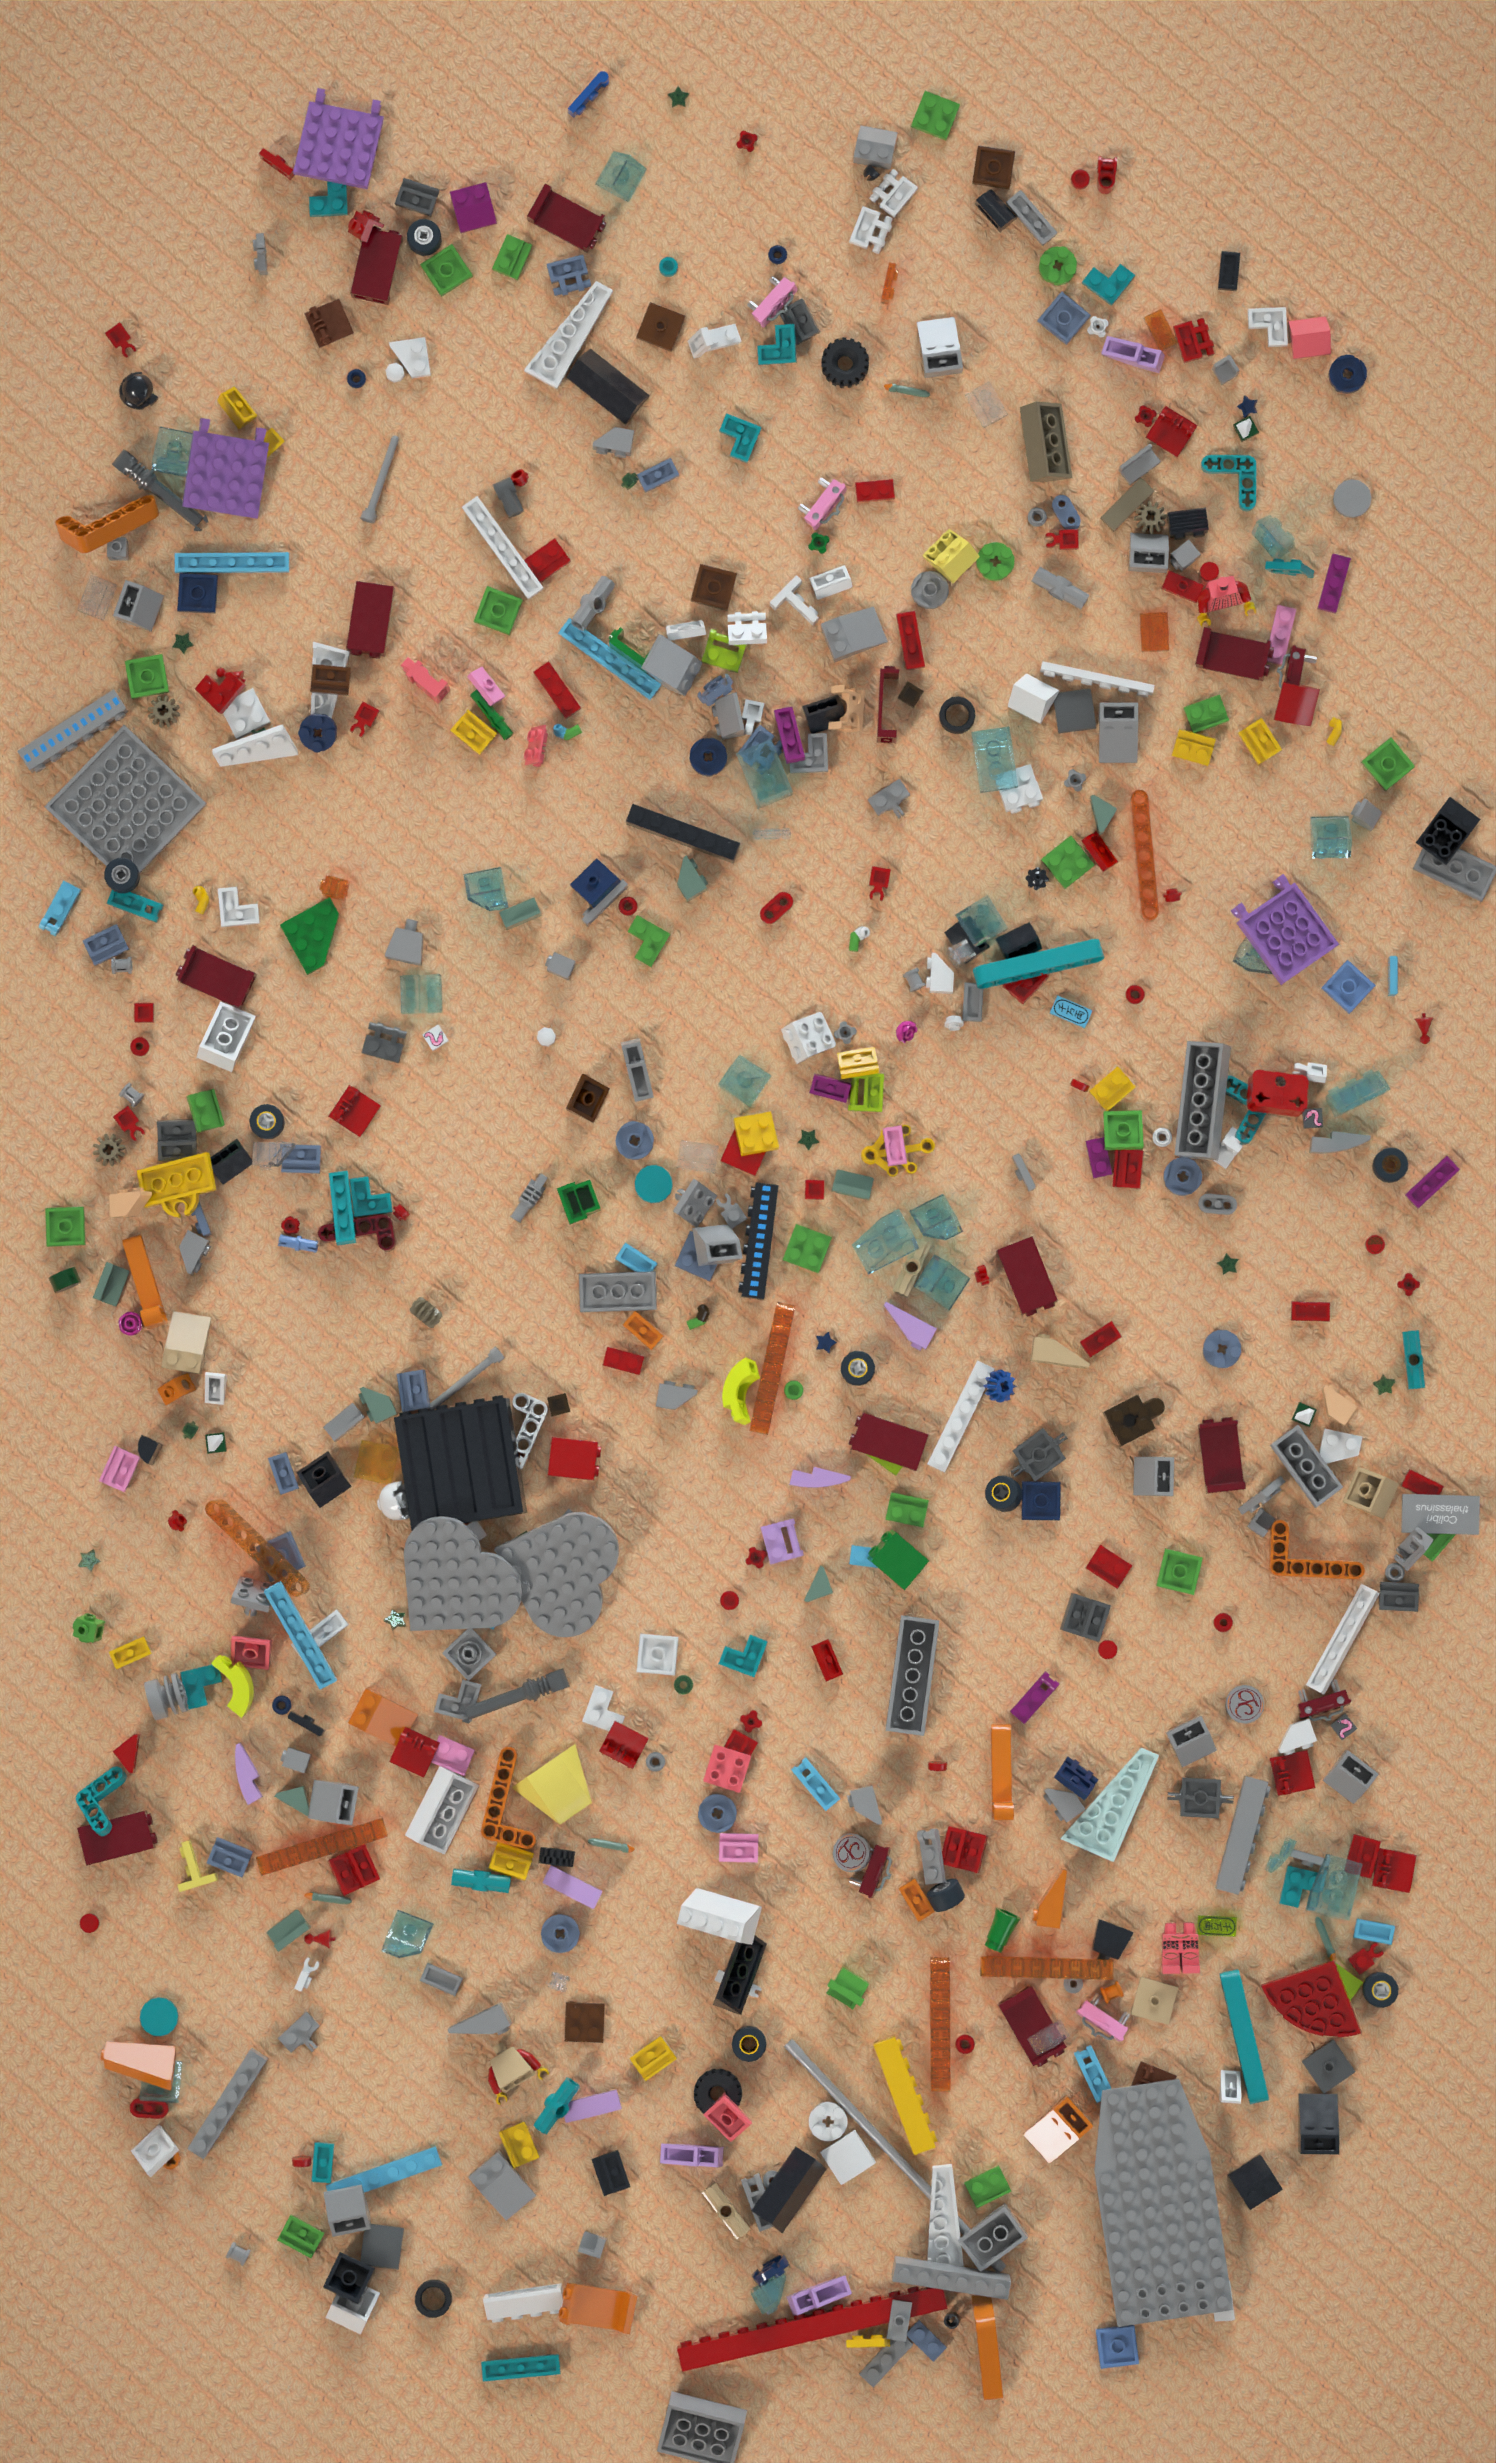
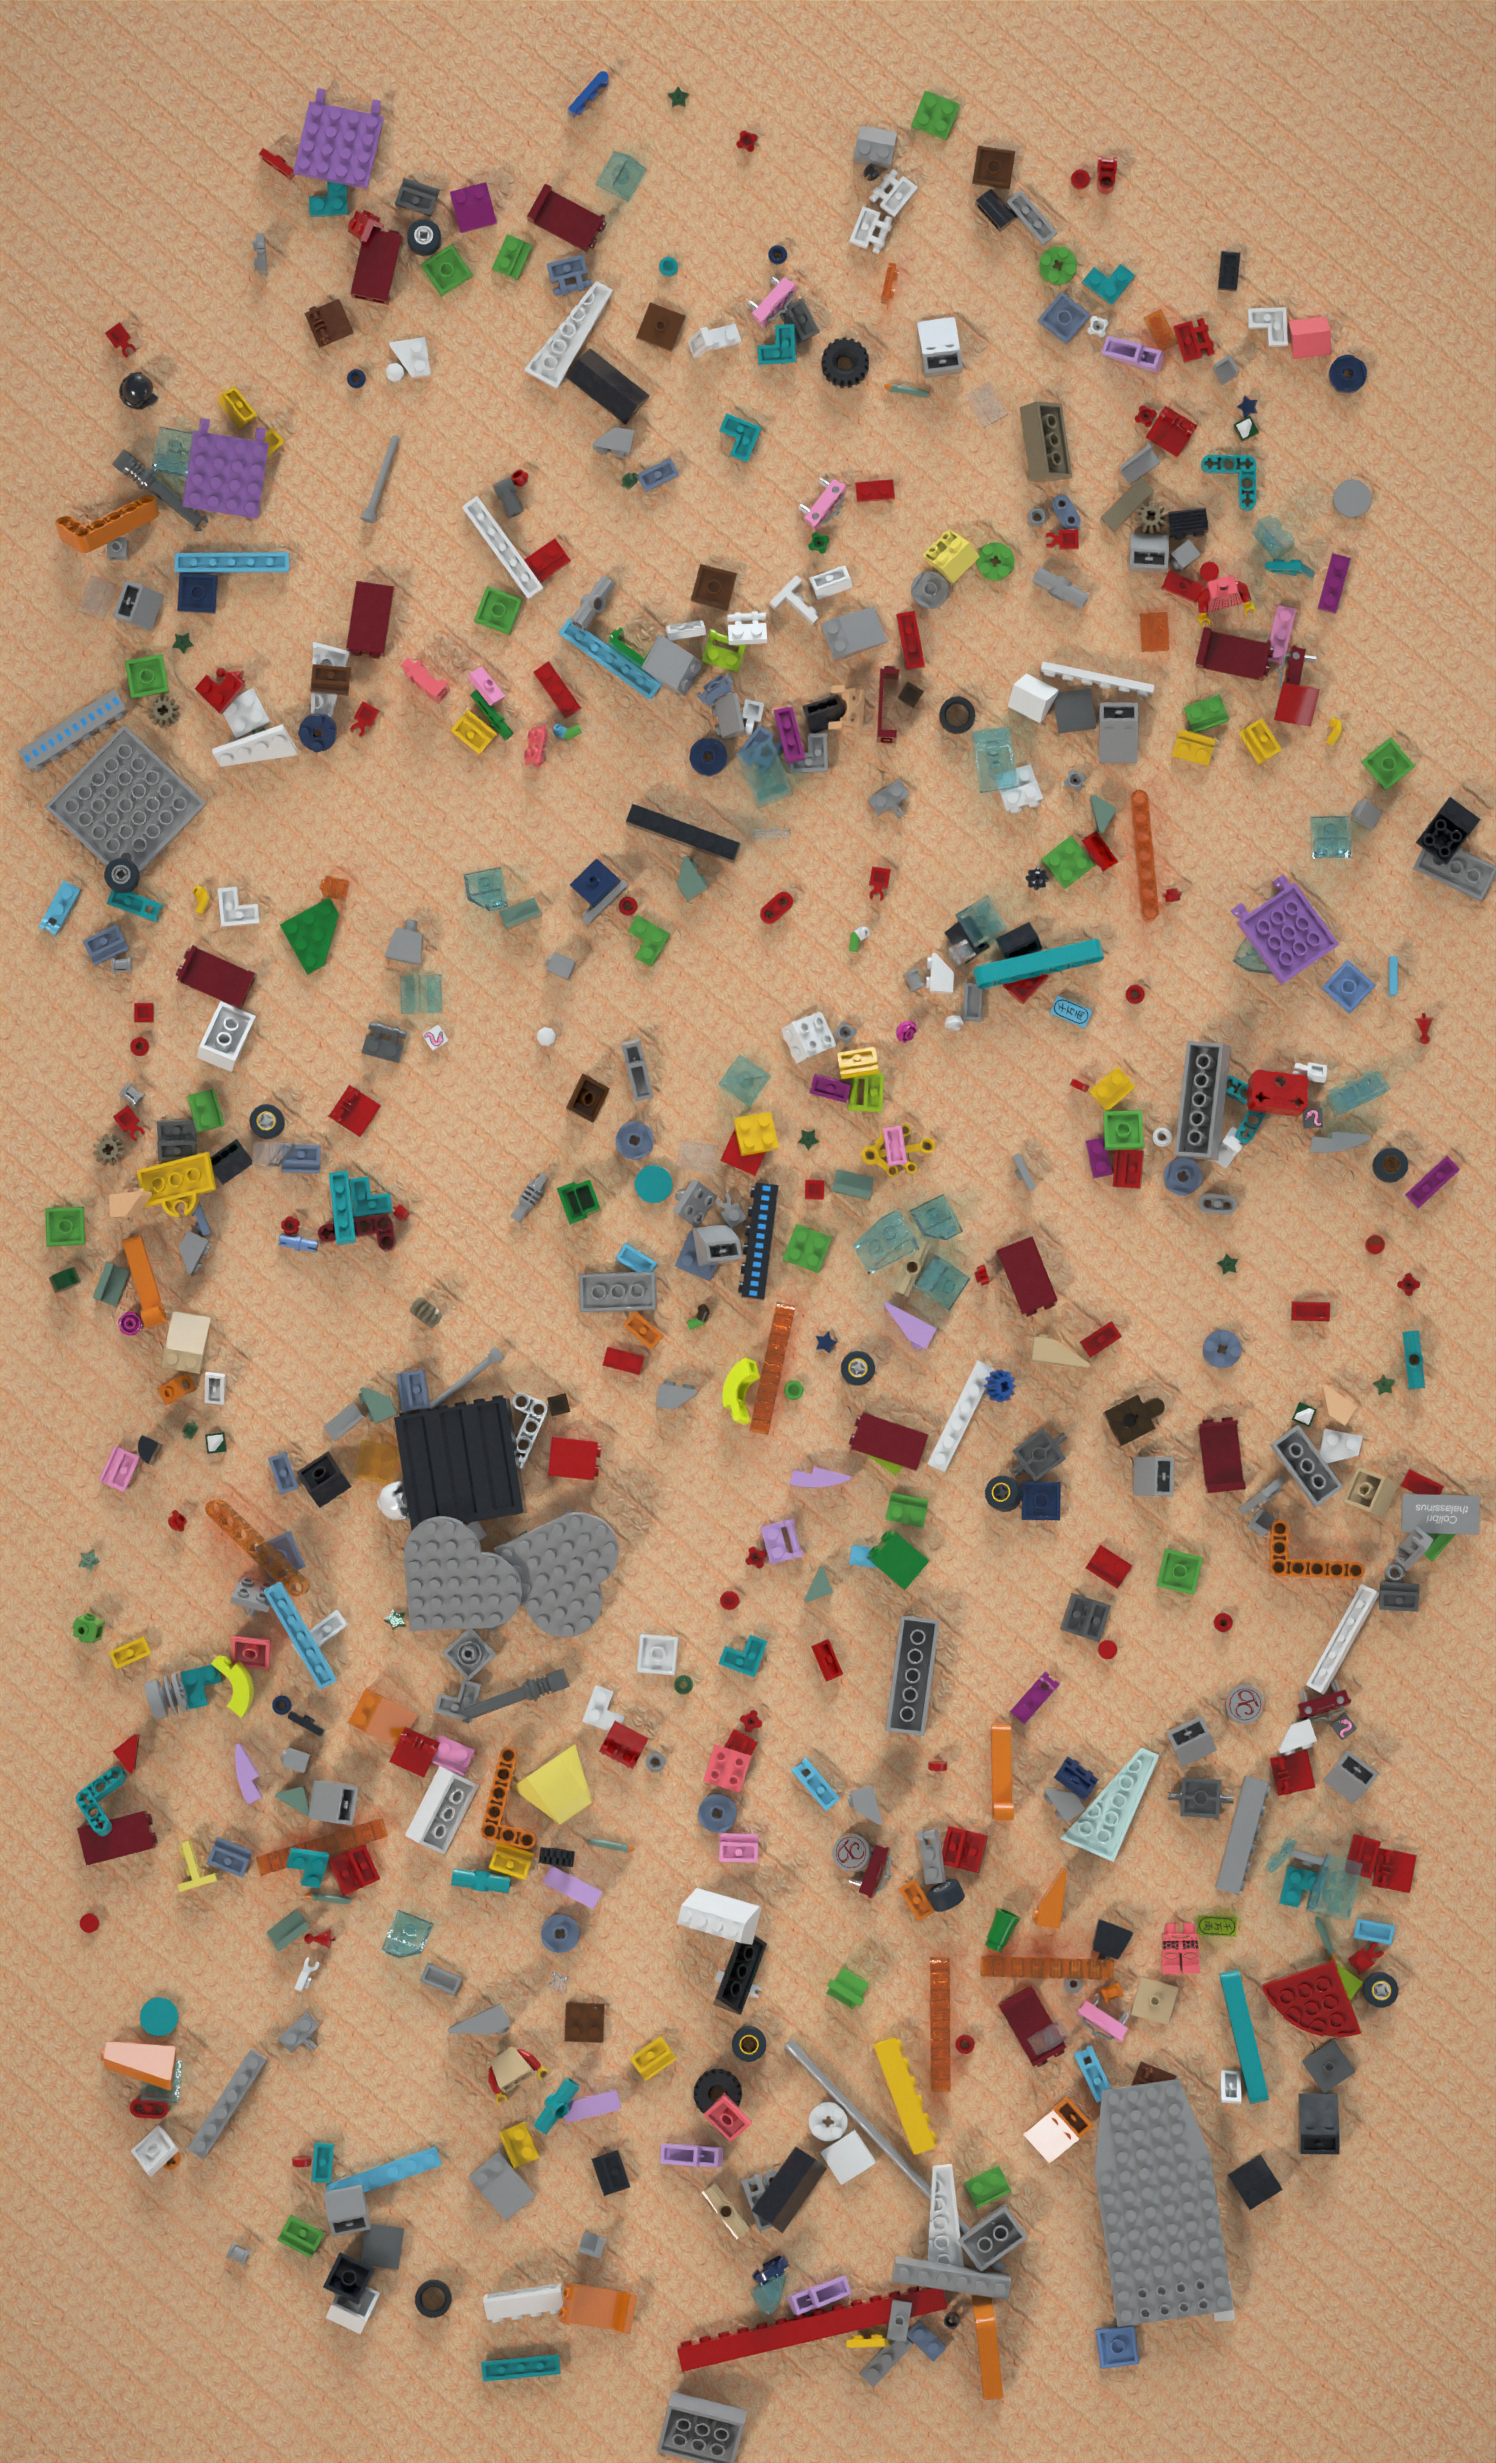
(311, 1862): none -> teal plate

